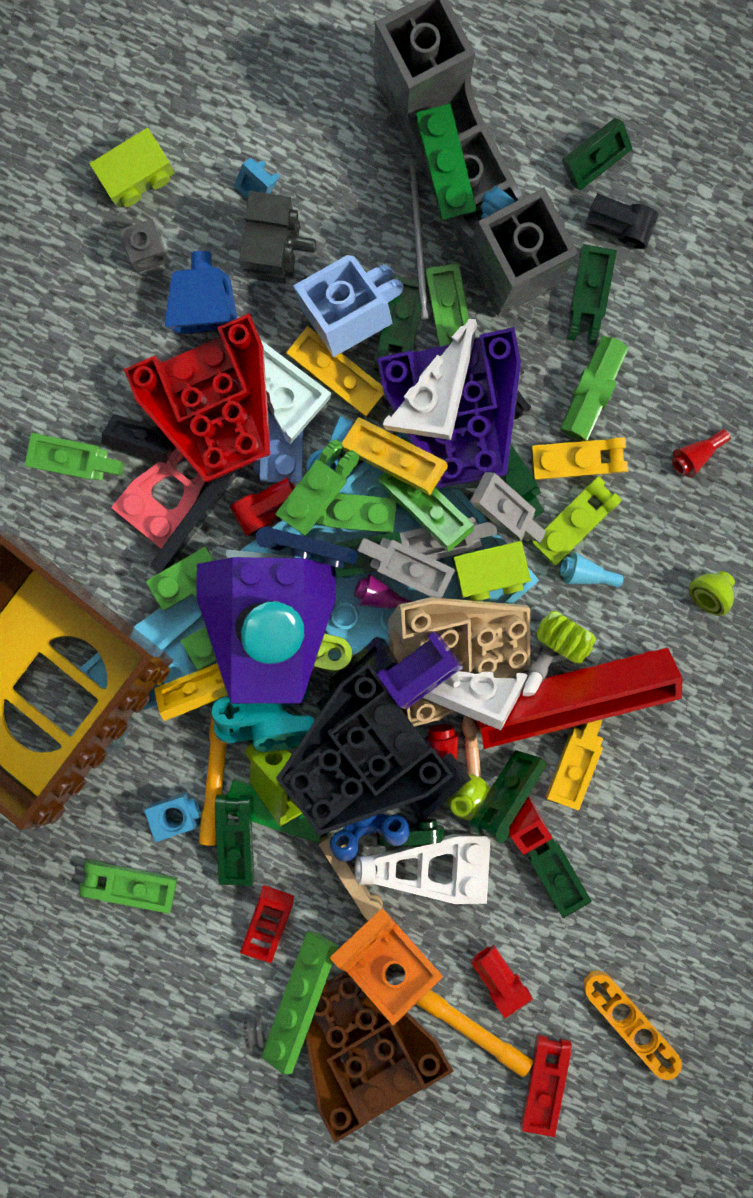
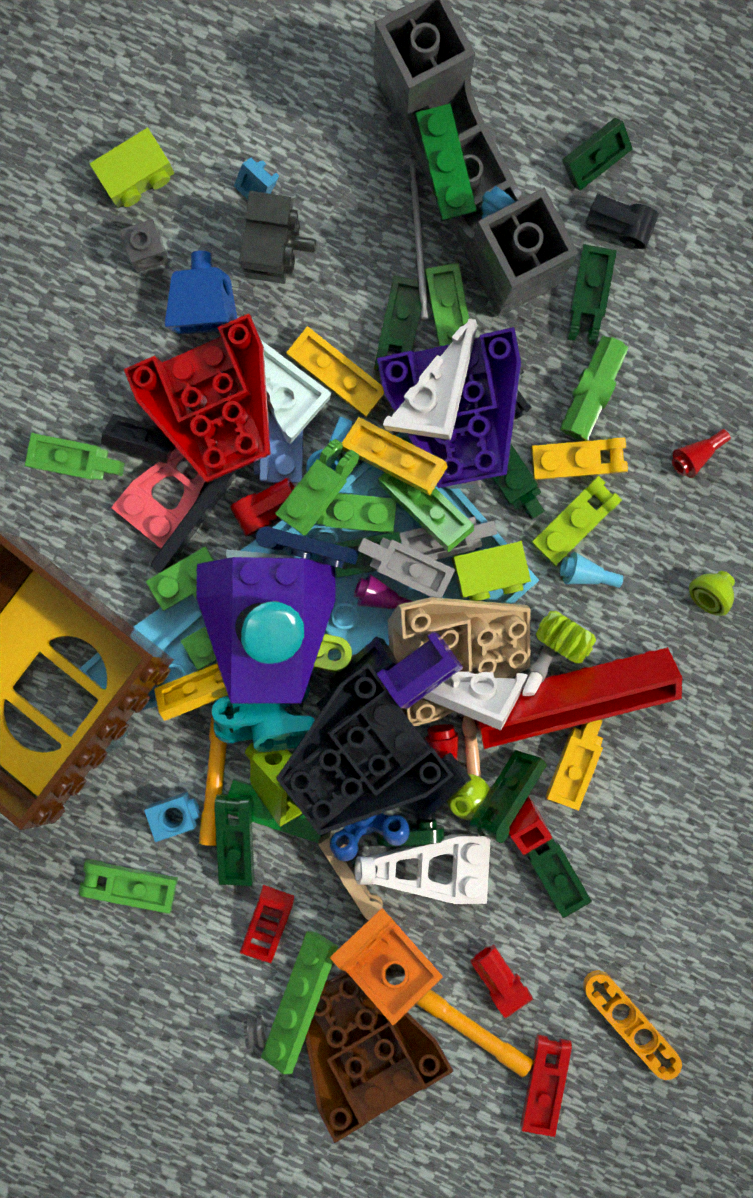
(347, 302): light blue hinge -> none
(506, 509): light grey hinge -> none

